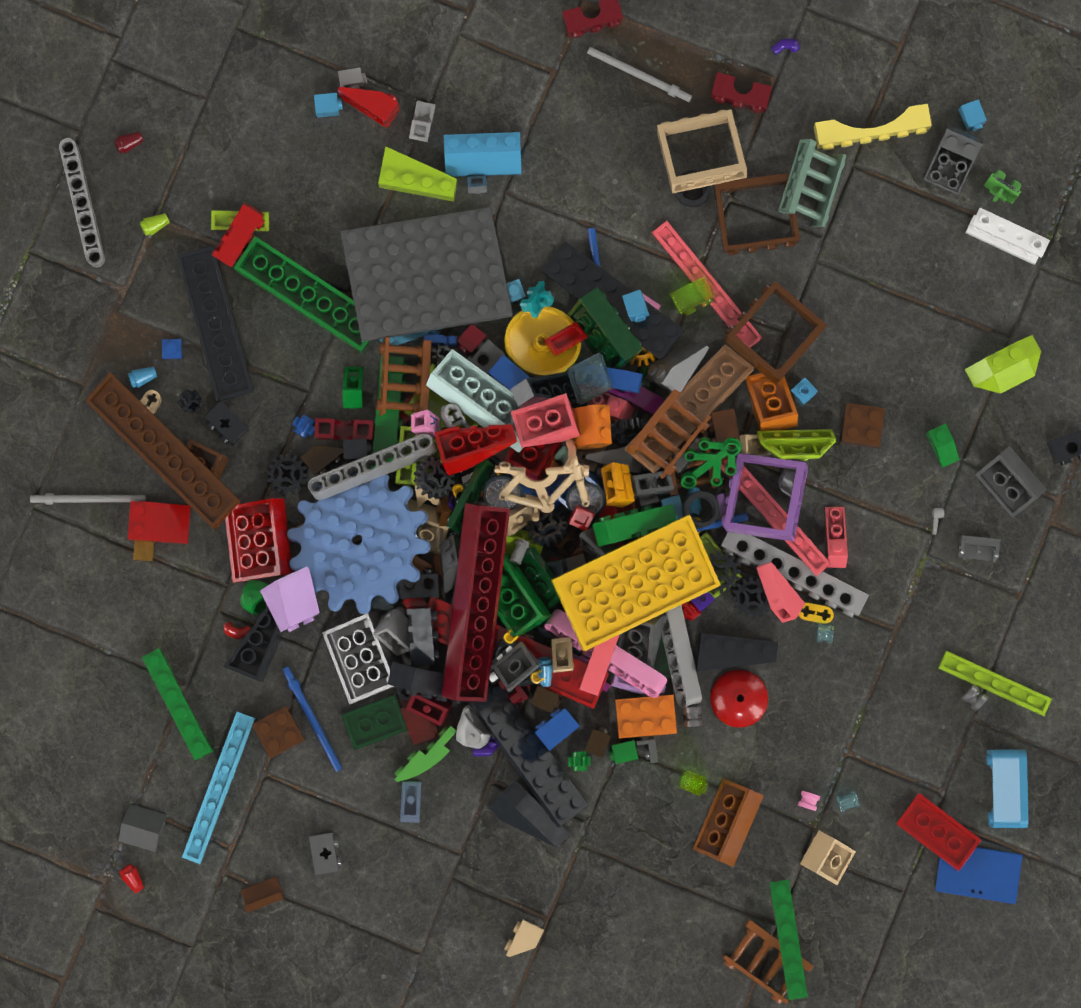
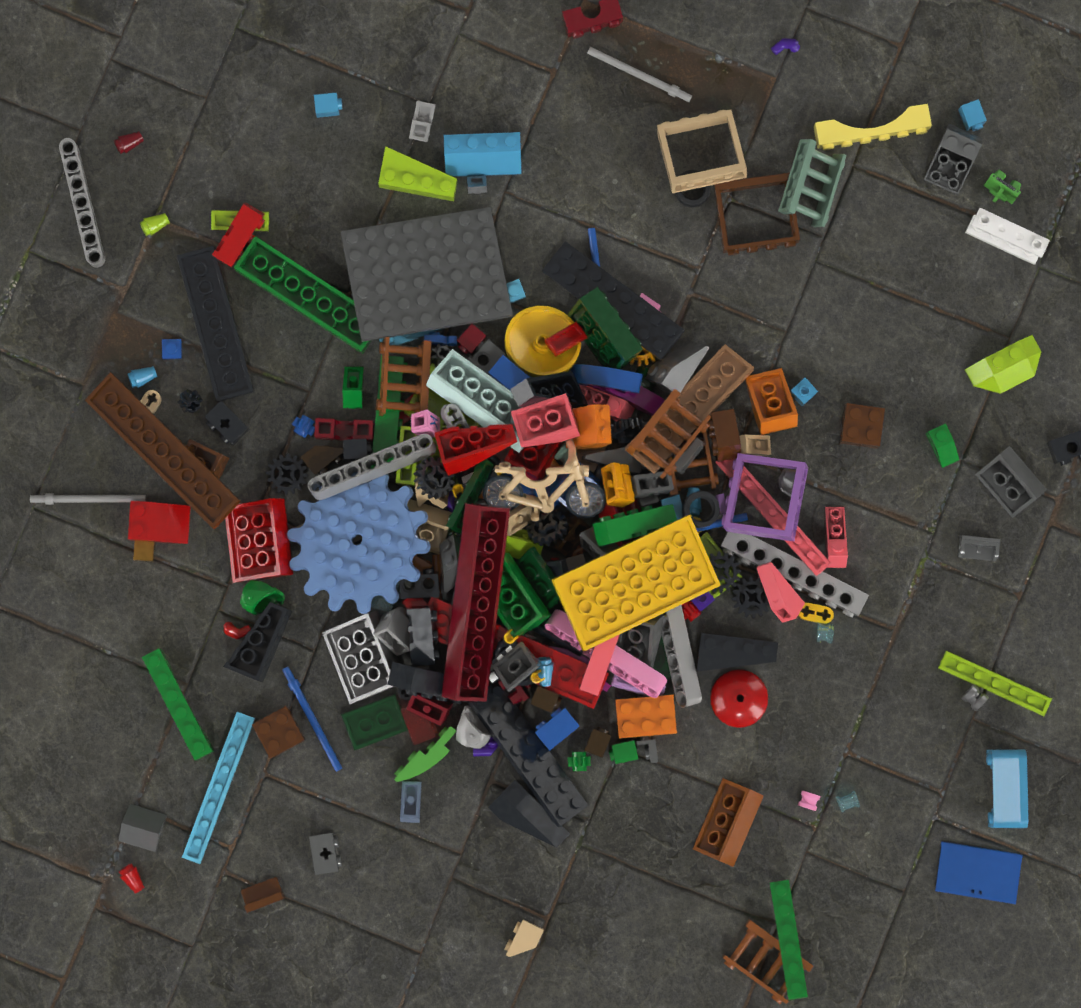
(292, 600): lavender slope -> none
(352, 78): light grey brick -> none
(373, 104): red slope -> none
(443, 512): reddish brown plate -> none
(519, 551): light grey pin -> none
(537, 299): teal hips -> none
(562, 655): tan slope -> none
(581, 517): red plate -> none
(589, 378): clear light blue plate -> none
(636, 306): dark azure brick -> none
(692, 716): flat silver wheel -> none
(693, 295): clear neon green brick -> none
(693, 783): clear neon green slope -> none
(694, 270): coral tile -> none
(712, 459): green plant -> none
(724, 91): dark red arch -> none
(754, 358): reddish brown window -> none
(797, 443): lime wedge -> none
(827, 857): tan slope -> none
(936, 513): light grey hand -> none
(938, 832): red plate -> none

